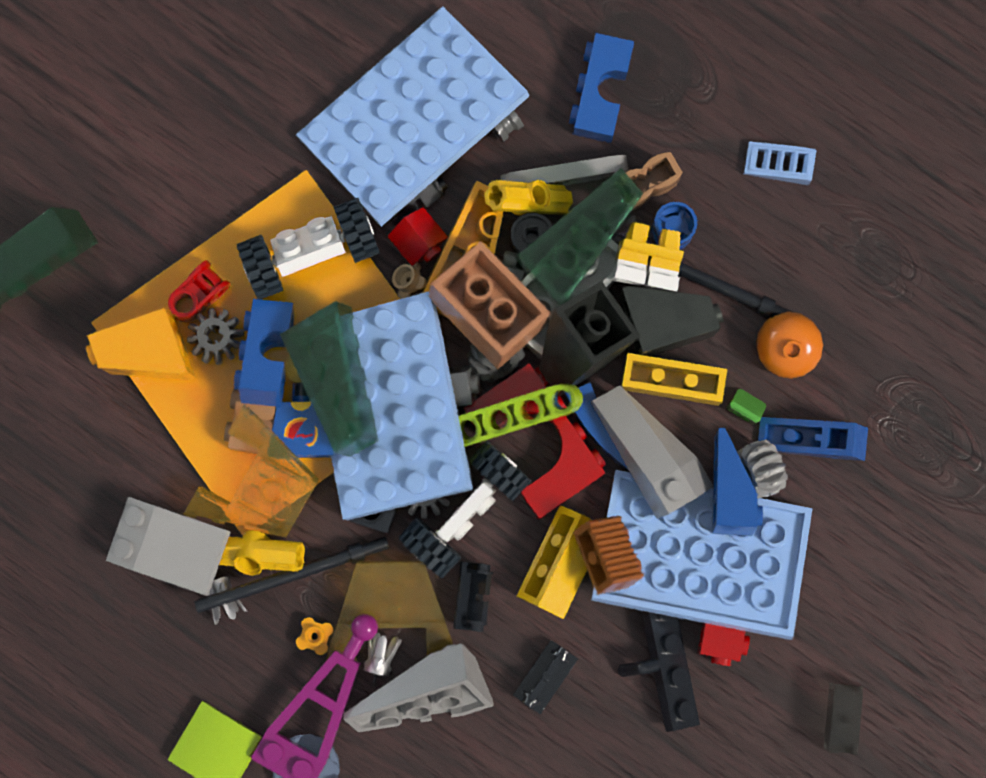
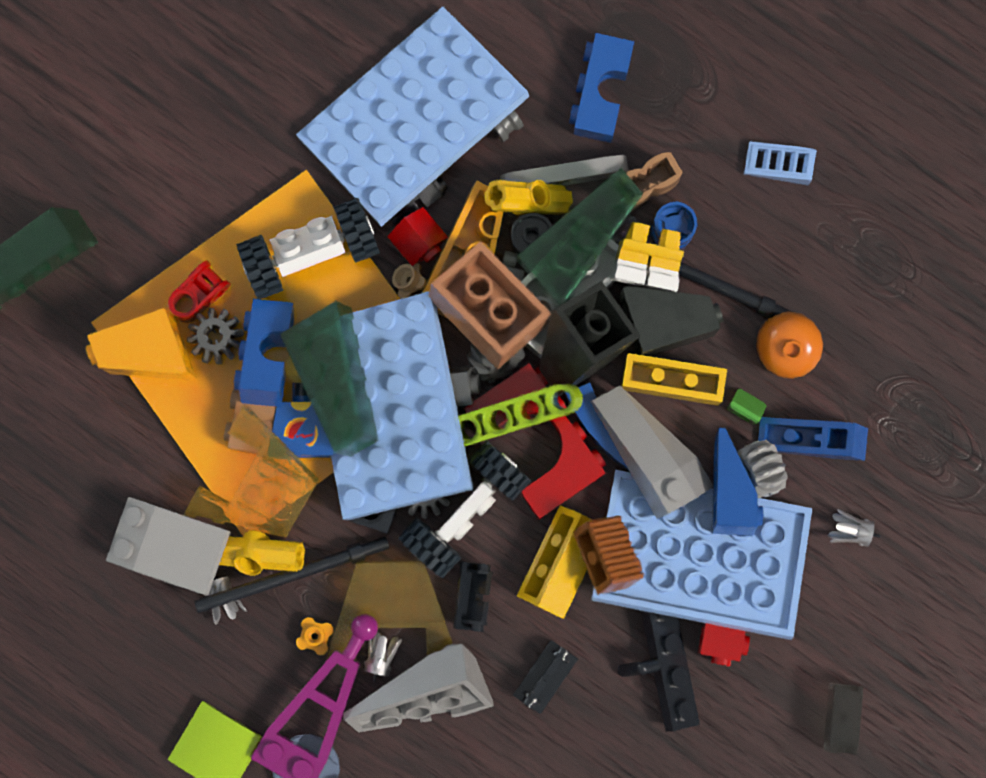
(852, 530): none -> flat silver piece

